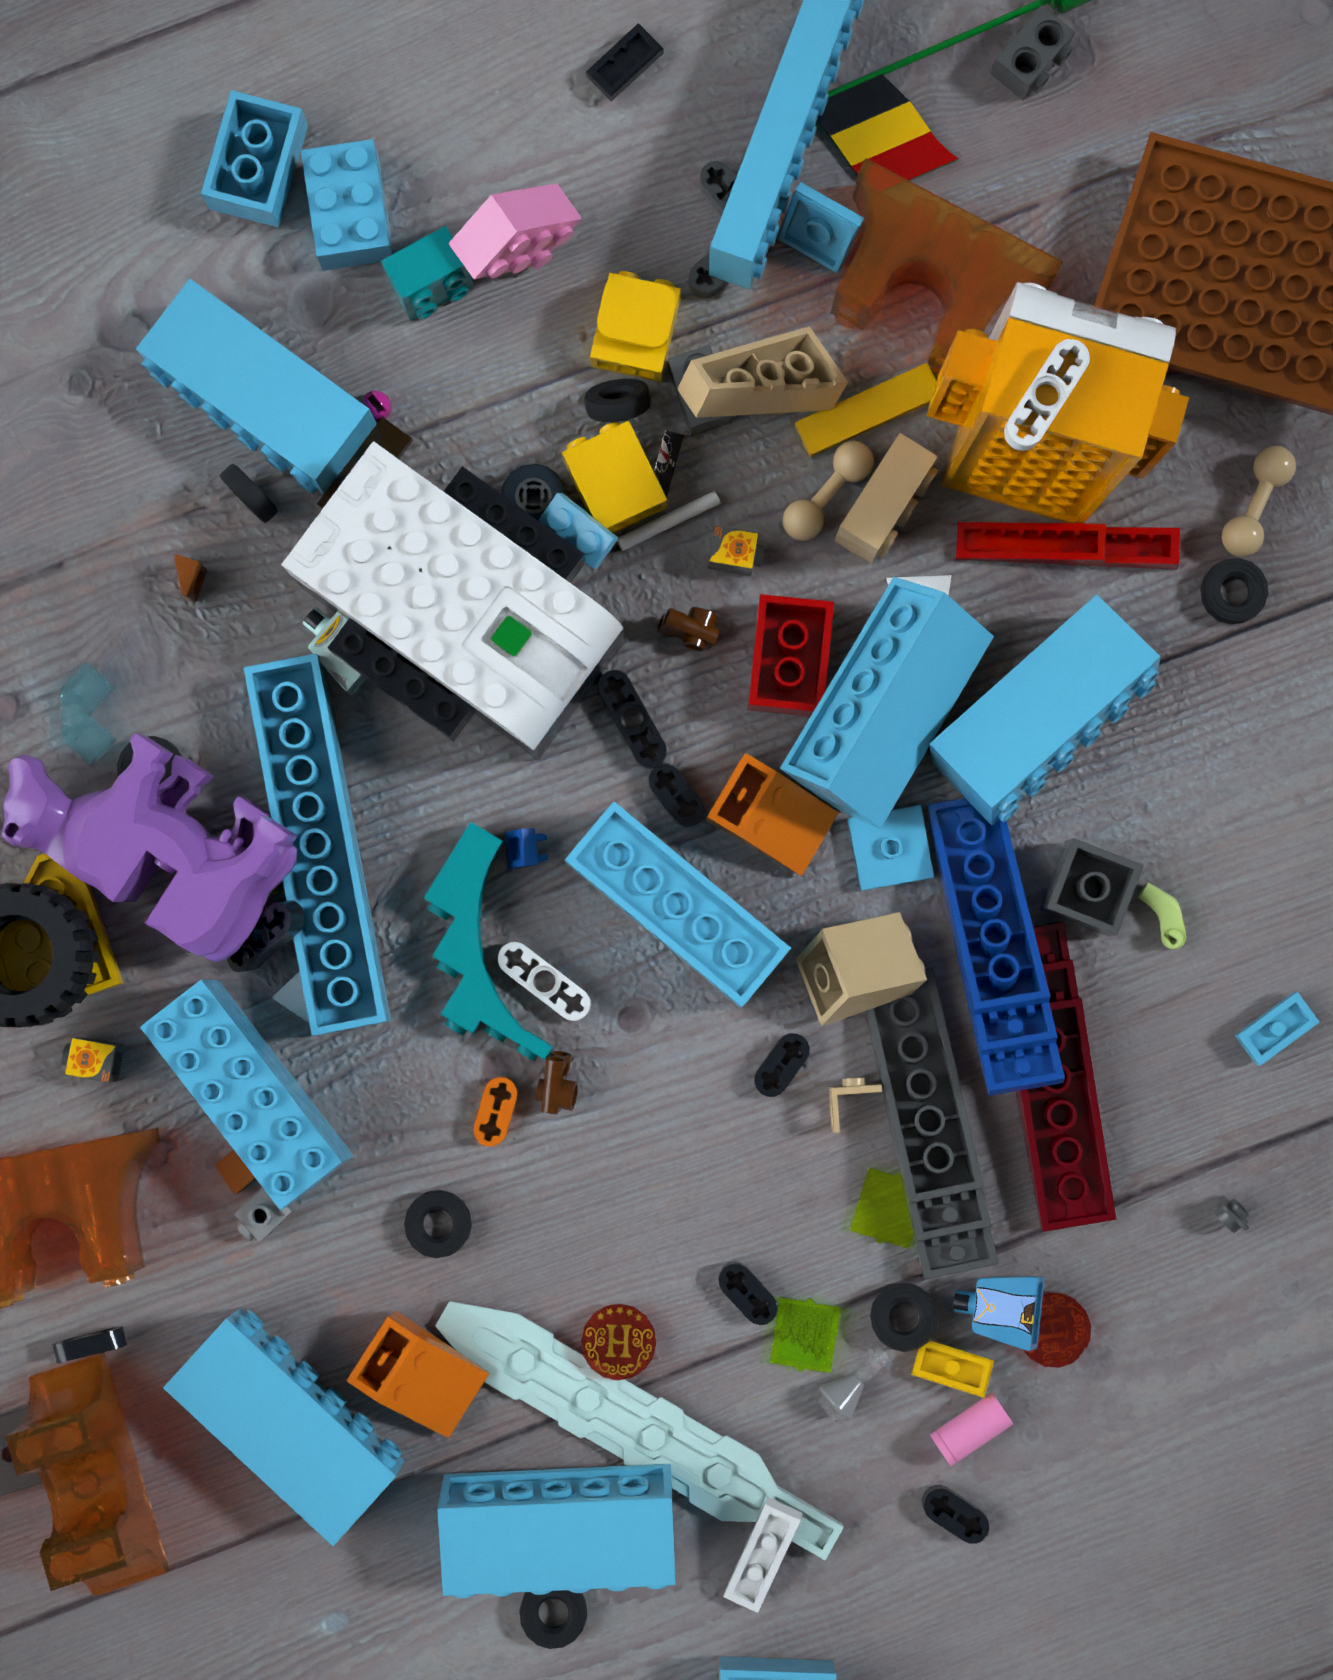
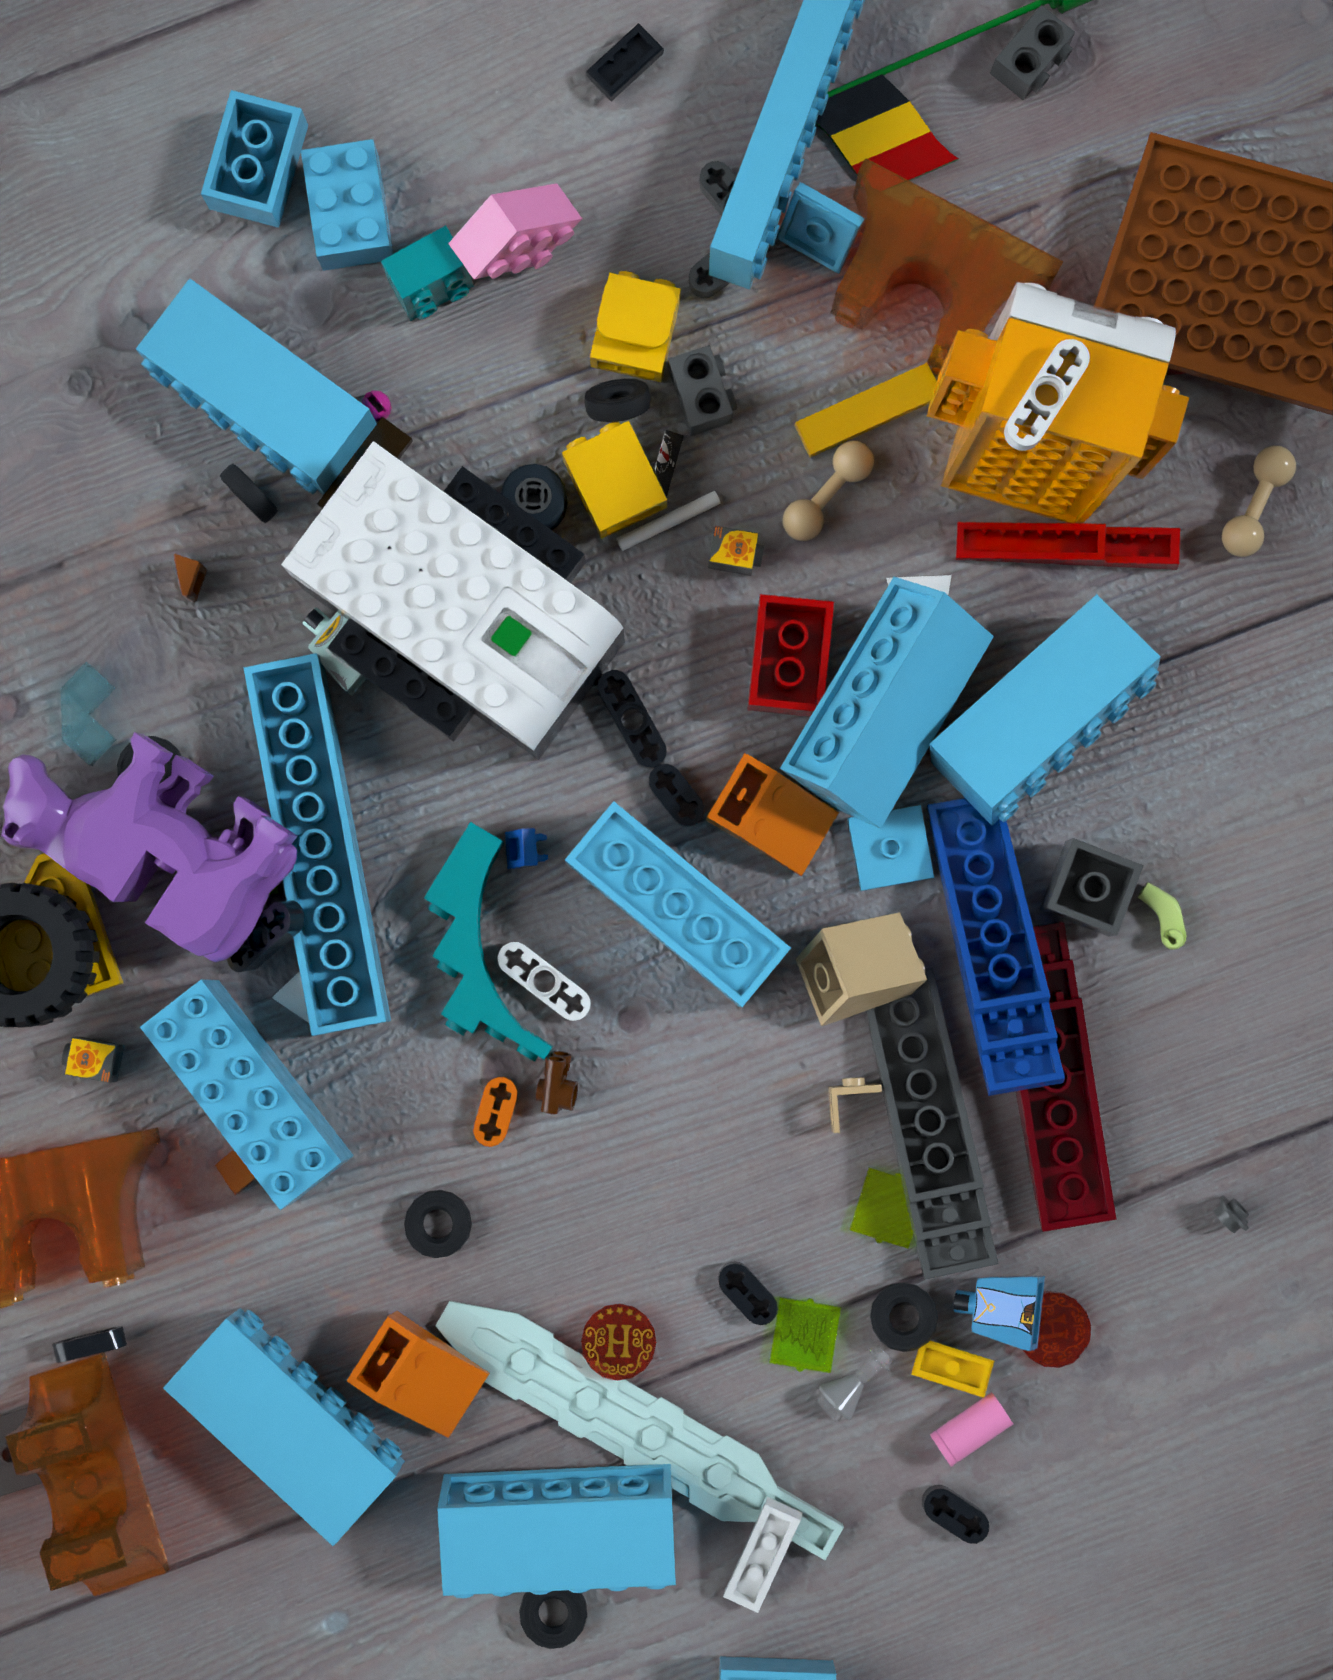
(251, 1227): light grey brick -> none
(578, 529): medium azure plate -> none
(695, 629): reddish brown plate -> none
(764, 378): tan wedge -> none
(788, 1071): black beam -> none
(887, 499): tan brick -> none
(1250, 575): black tyre -> none
(1276, 1028): medium azure plate -> none

